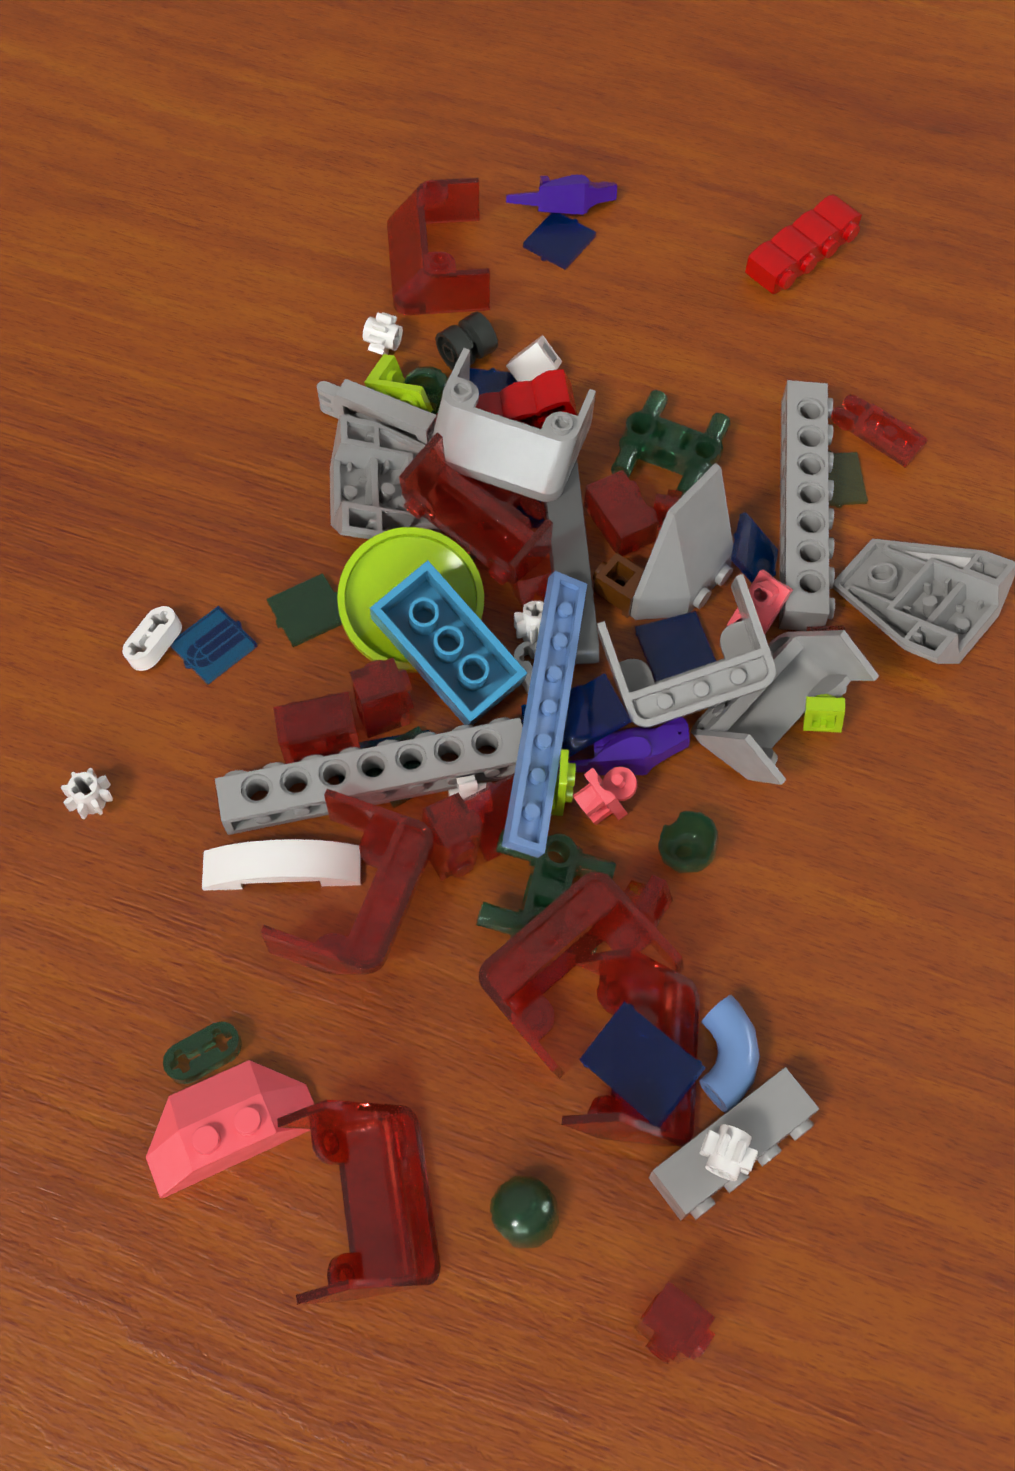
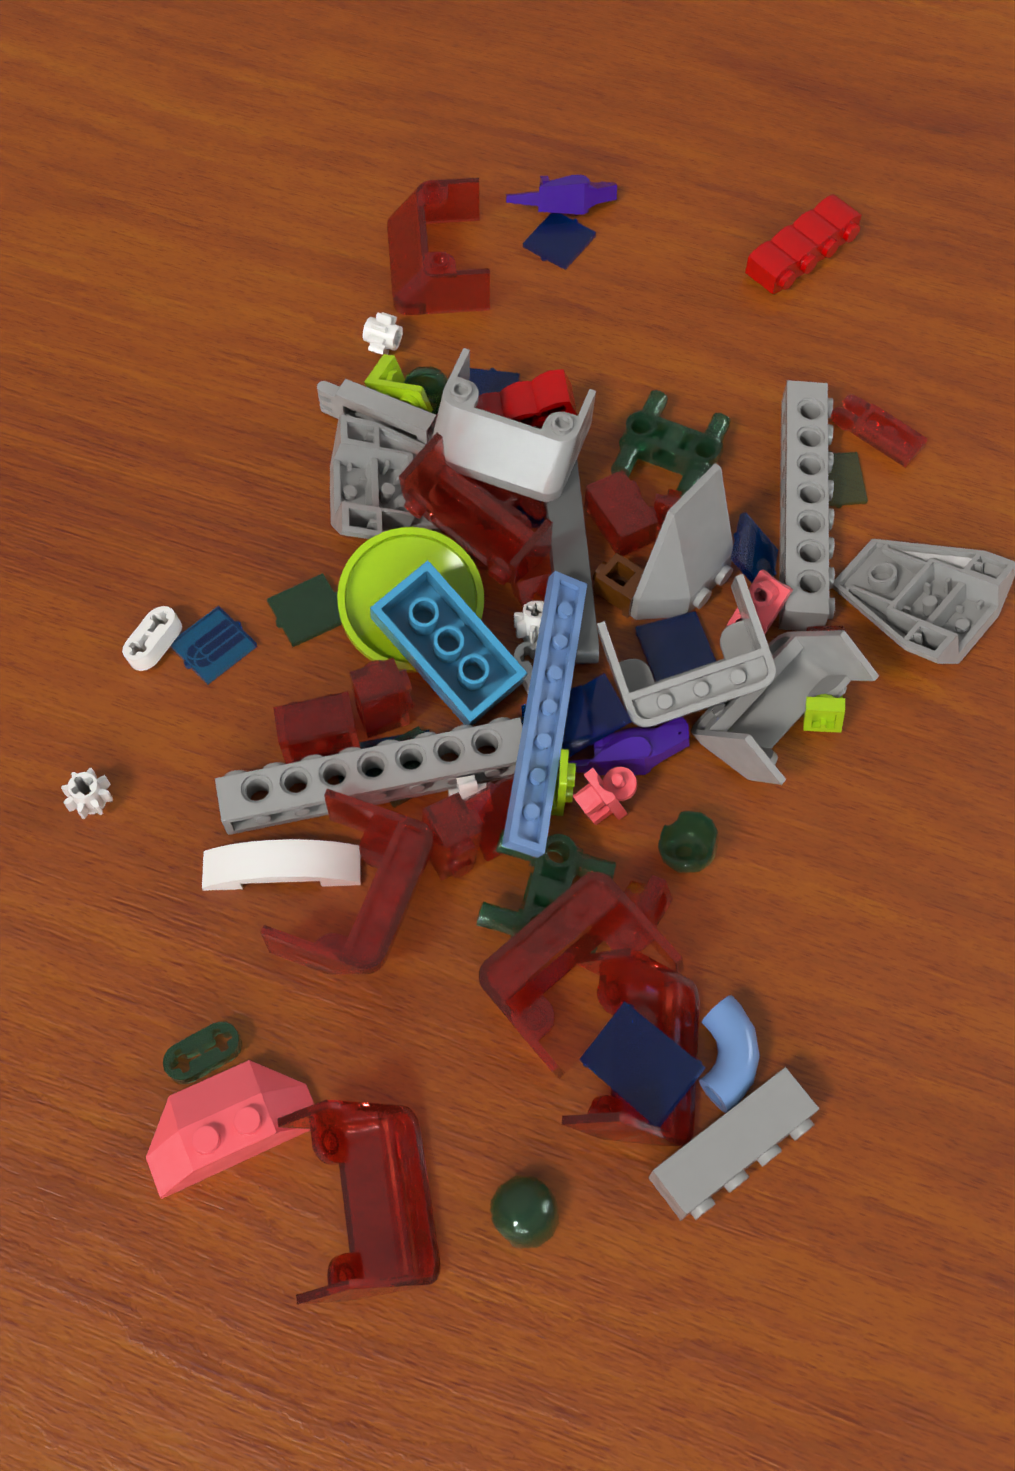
(472, 333): pearl dark grey wheel -> none
(534, 360): white panel -> none
(675, 1326): clear red brick -> none
(728, 1152): white gear -> none

